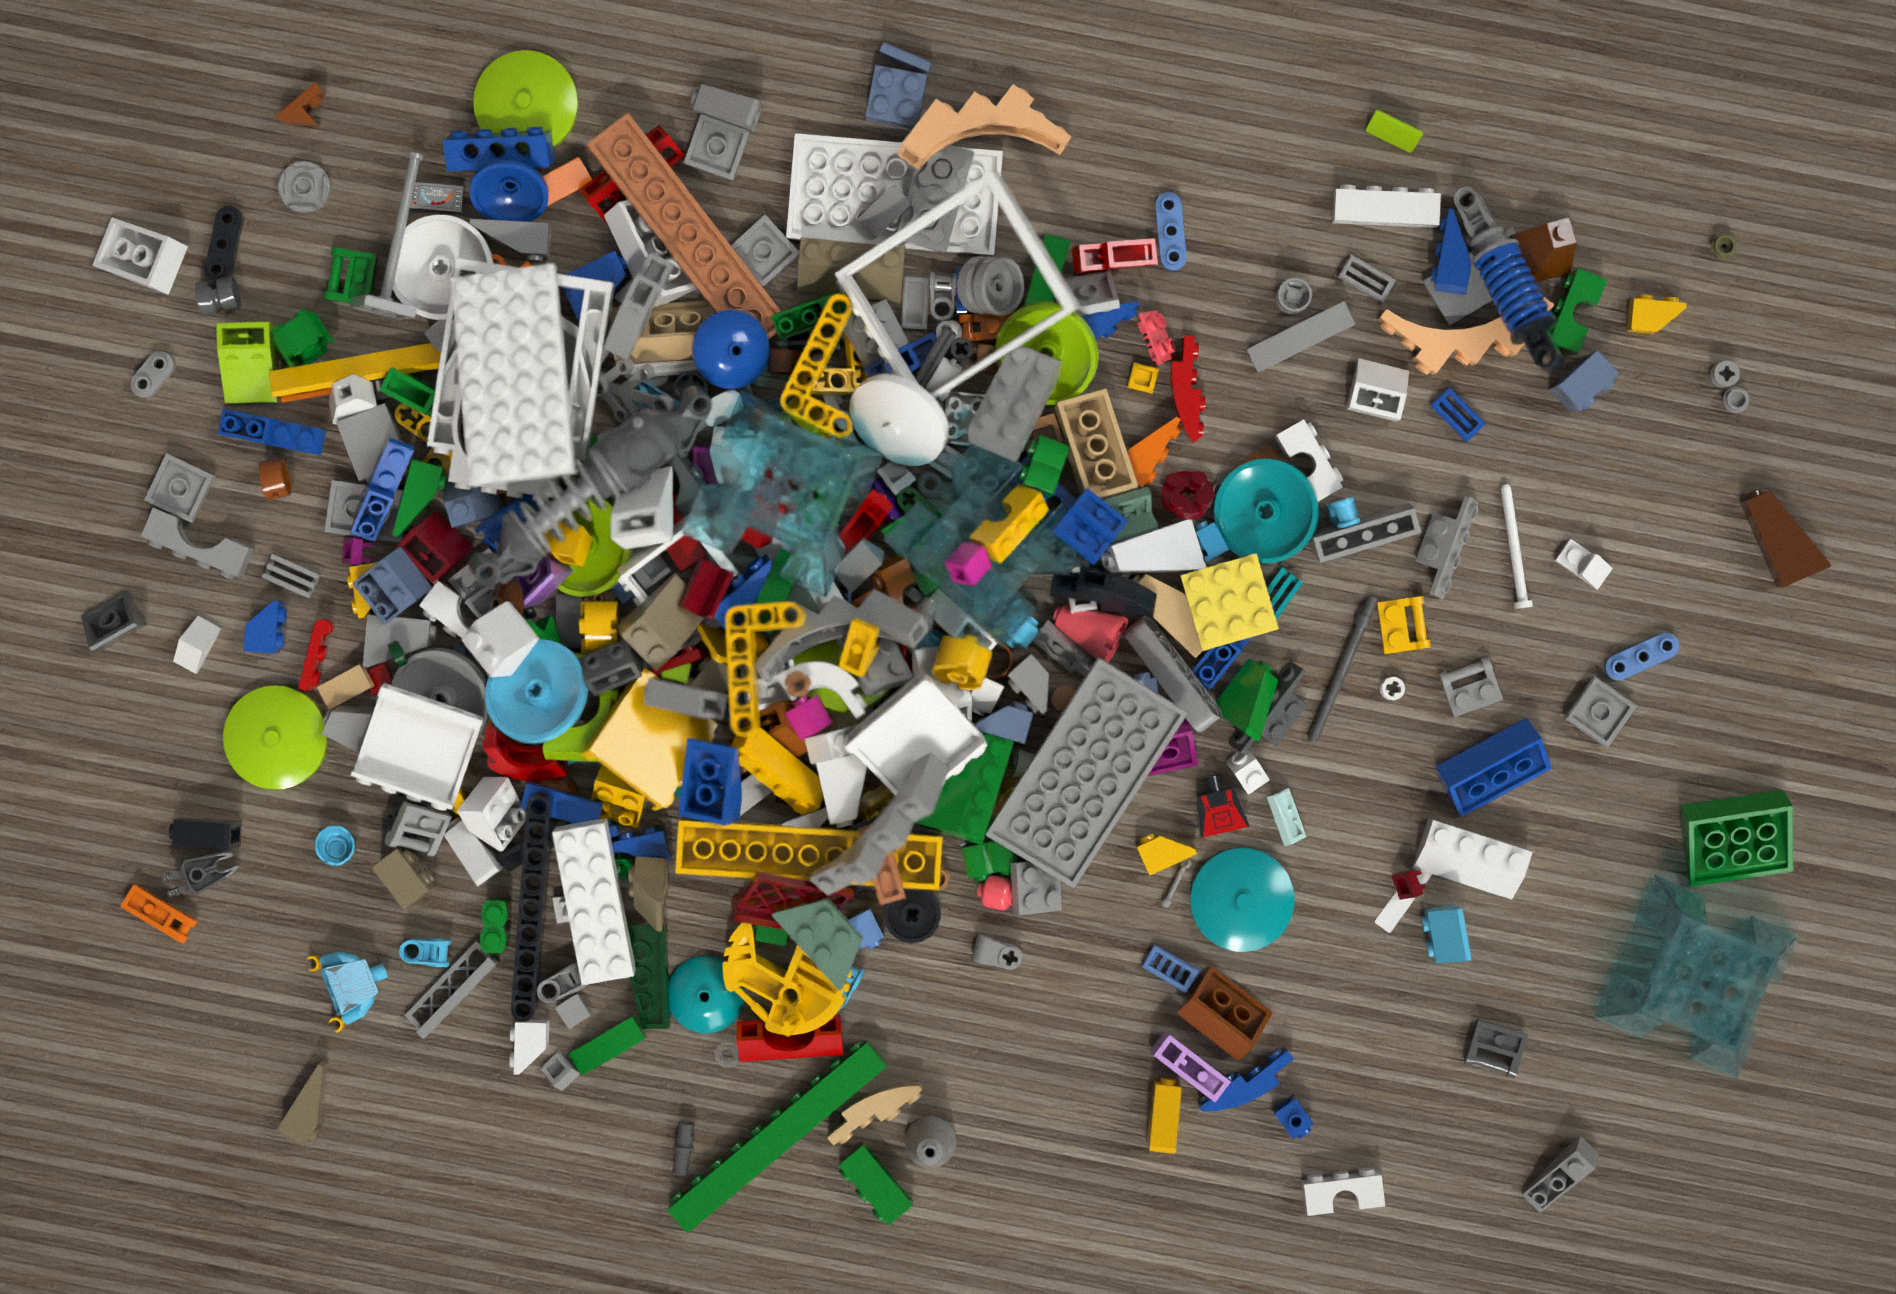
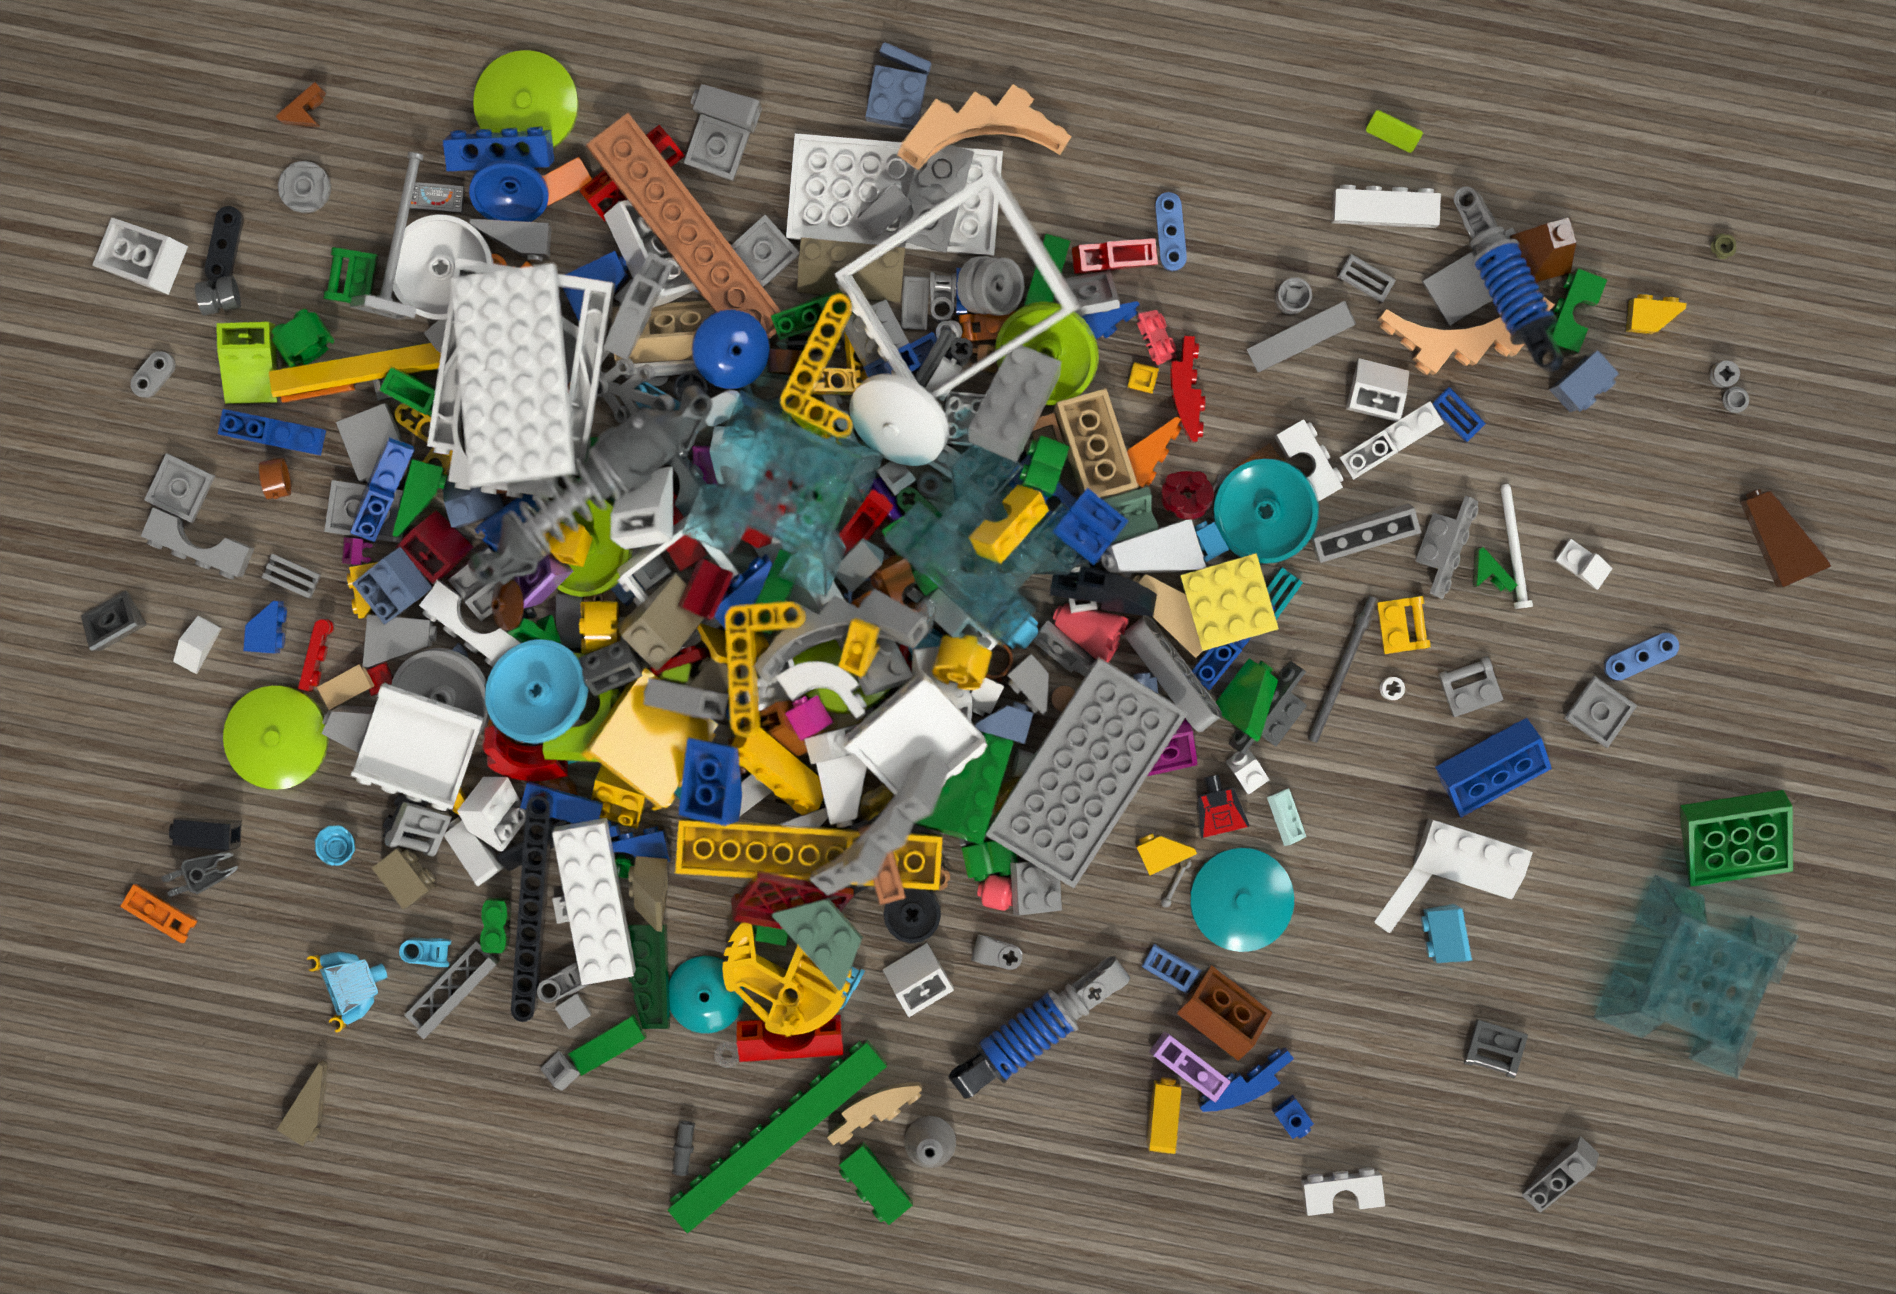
(351, 397): white slope -> none
(397, 653): dark green tile -> none
(500, 640): white slope -> none
(529, 1041): white slope -> none
(791, 680): medium nougat plate -> none
(869, 927): medium blue brick -> none
(918, 979): none -> white slope
(968, 564): dark pink brick -> none
(1053, 1018): none -> piece
(1343, 512): medium azure piece -> none
(1391, 440): none -> white slope
(1407, 884): dark red tile -> none
(1454, 263): blue slope -> none
(1485, 566): none -> green slope

